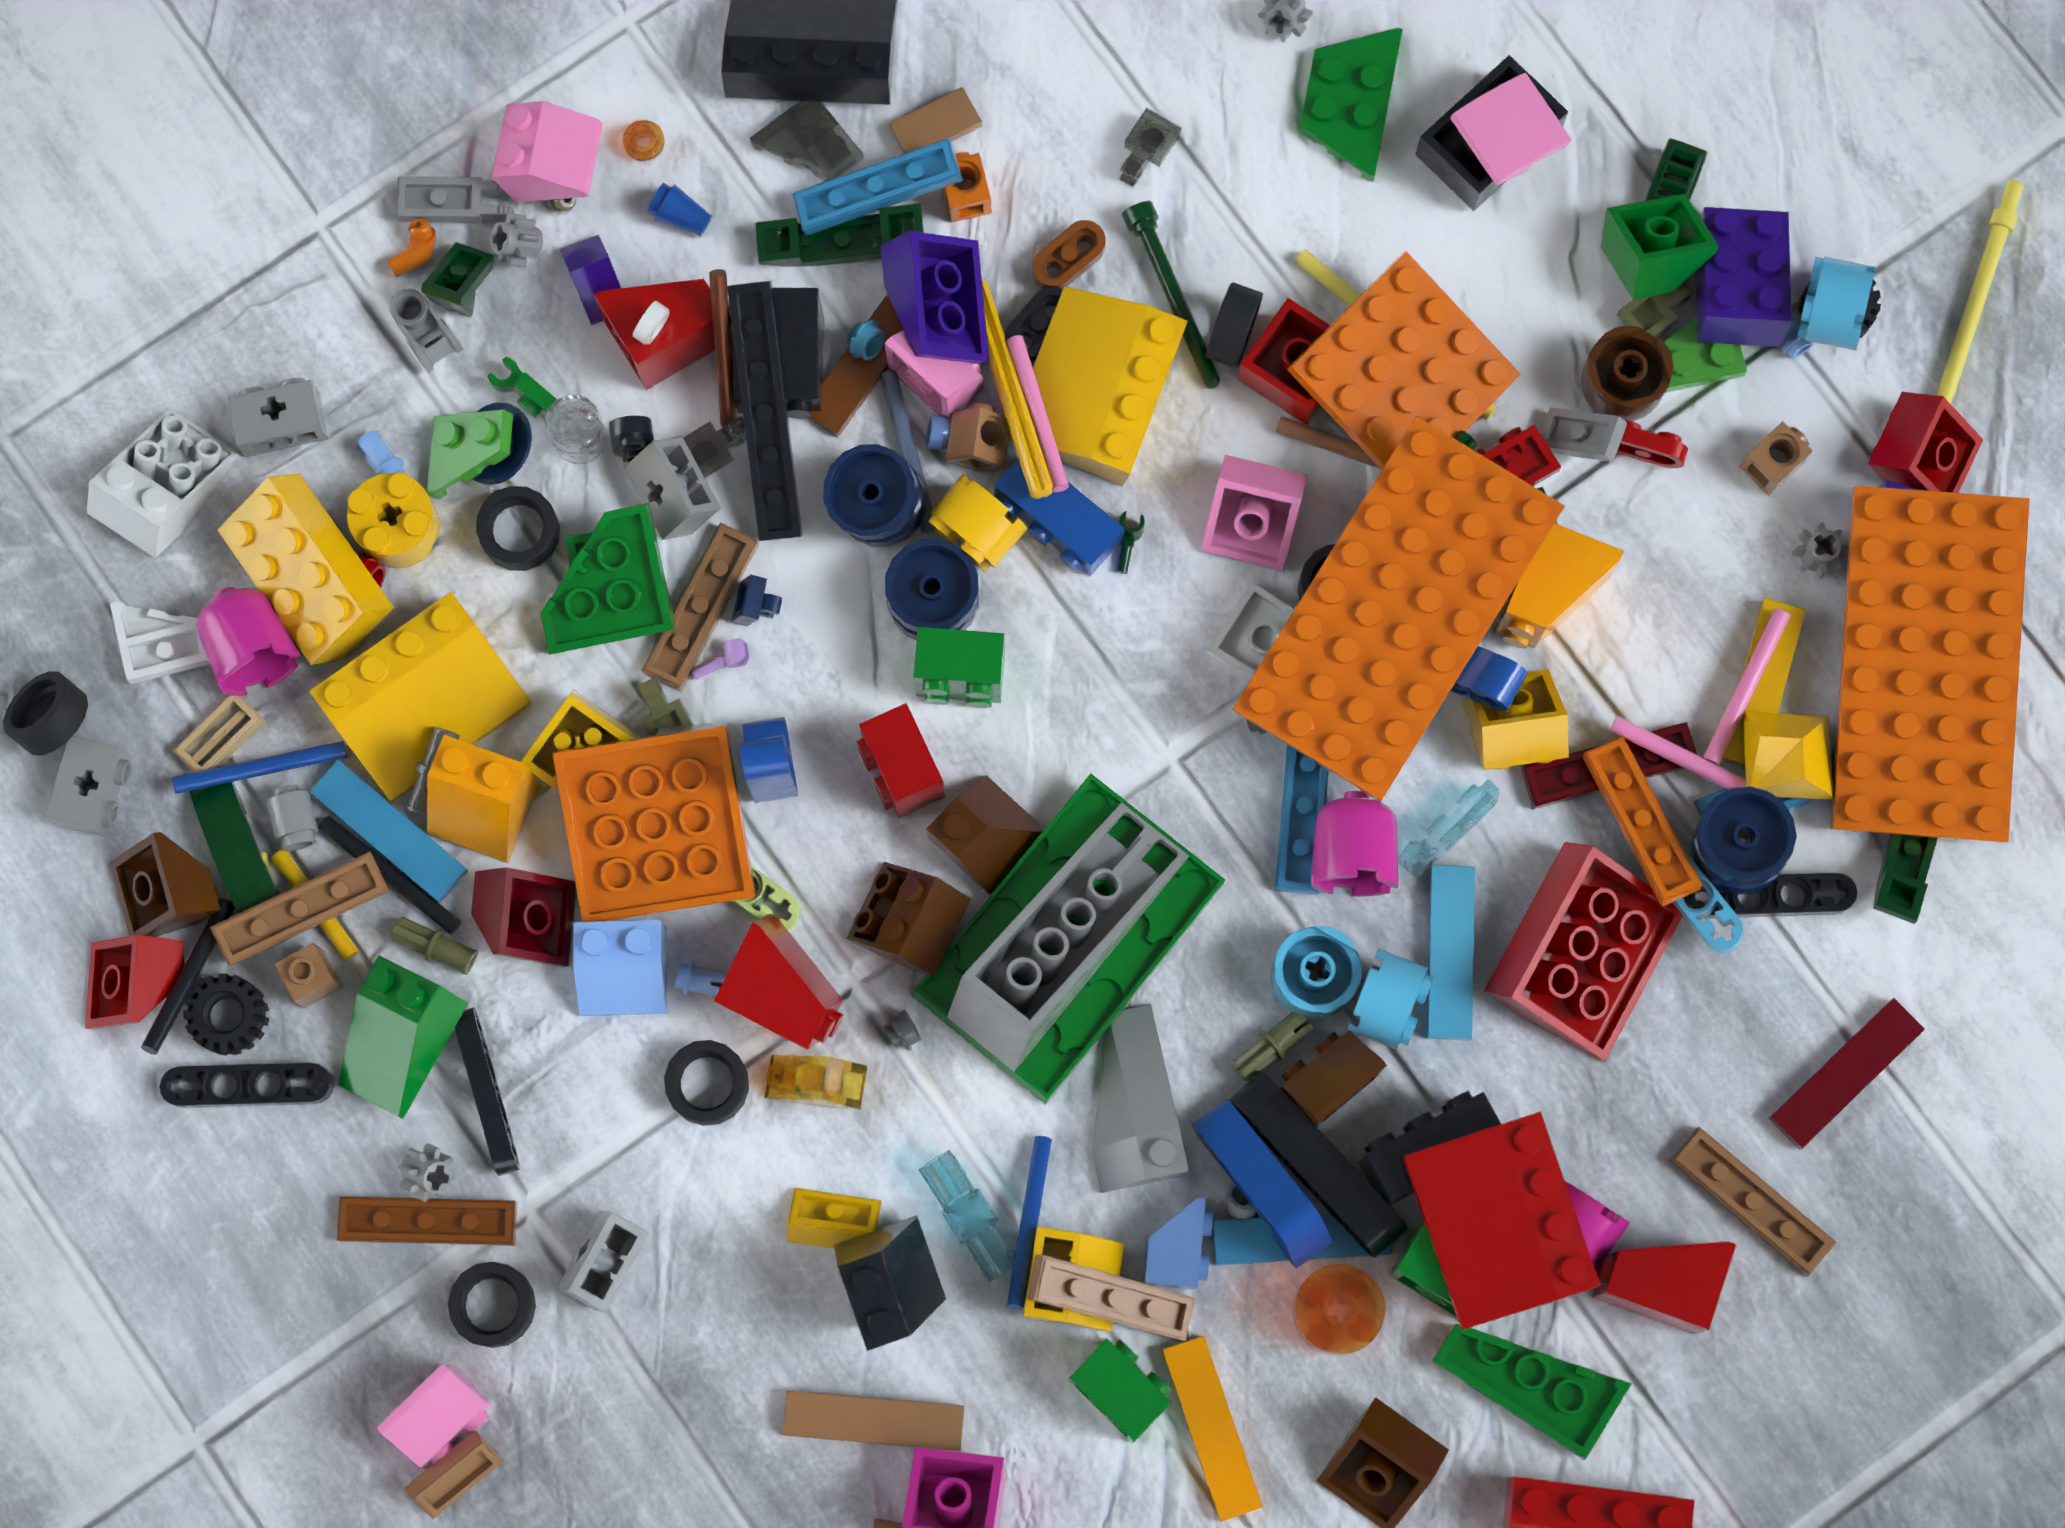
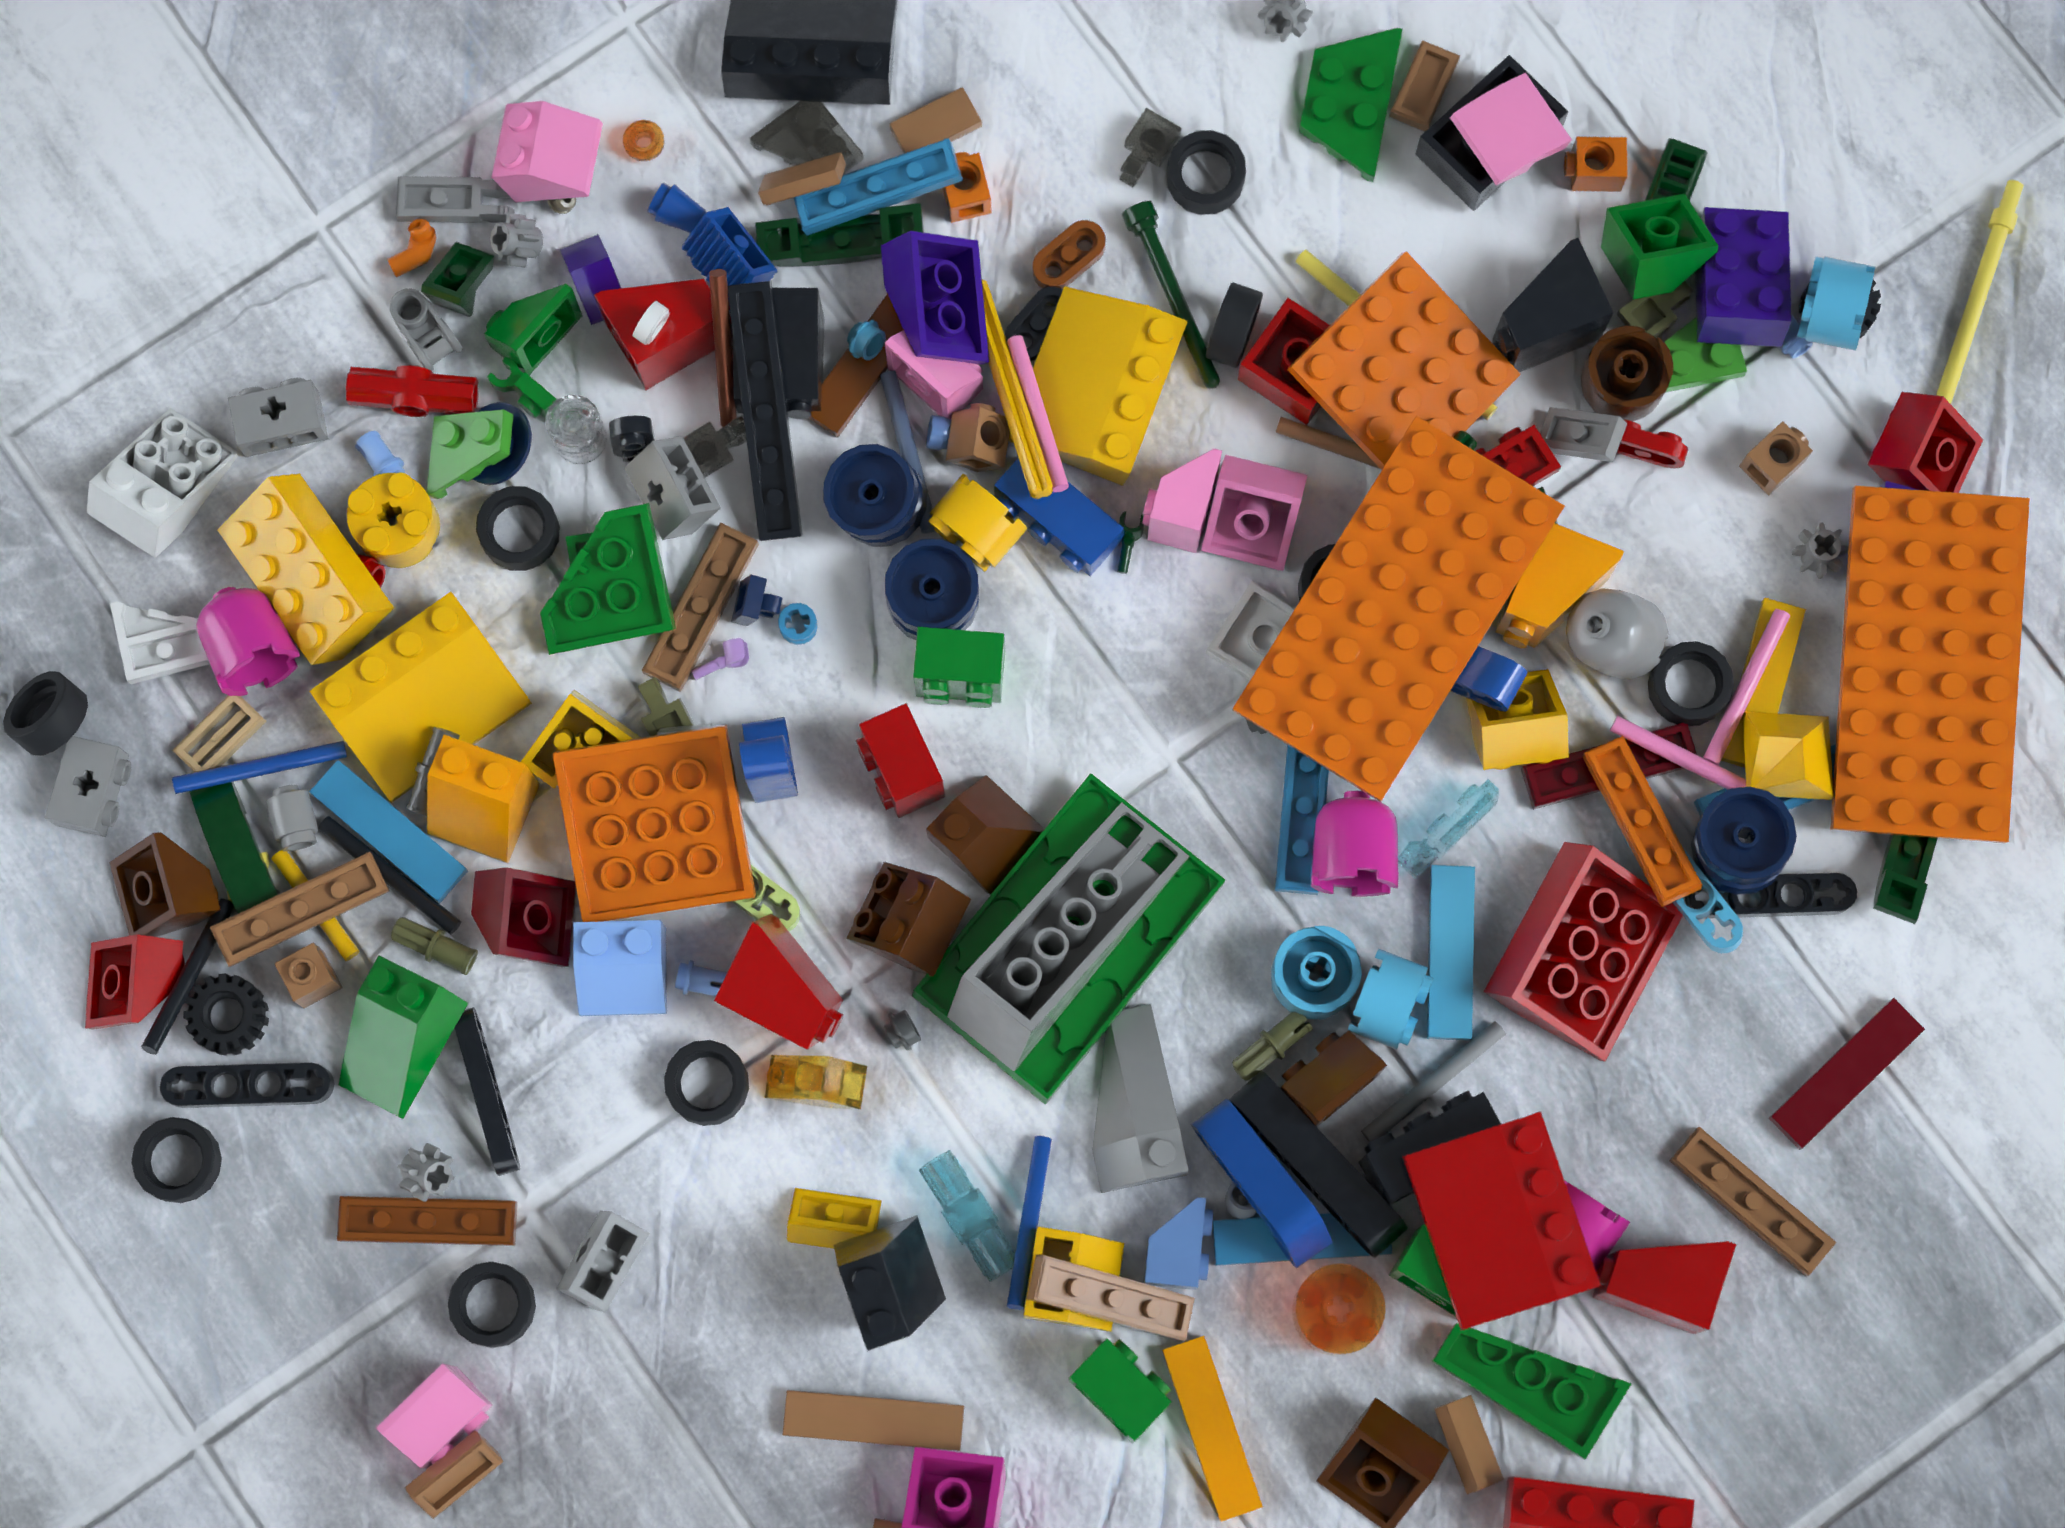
(143, 1154): none -> black tyre
(411, 391): none -> red piece
(533, 326): none -> green slope
(724, 244): none -> blue brick
(790, 633): none -> dark azure bush
(802, 179): none -> medium nougat tile
(1182, 503): none -> bright pink slope
(1201, 142): none -> black tyre
(1424, 86): none -> medium nougat tile
(1433, 1082): none -> light grey bar
(1469, 1444): none -> medium nougat tile
(1554, 312): none -> black slope
(1609, 151): none -> orange brick
(1627, 640): none -> light grey cylinder
(1711, 659): none -> black tyre

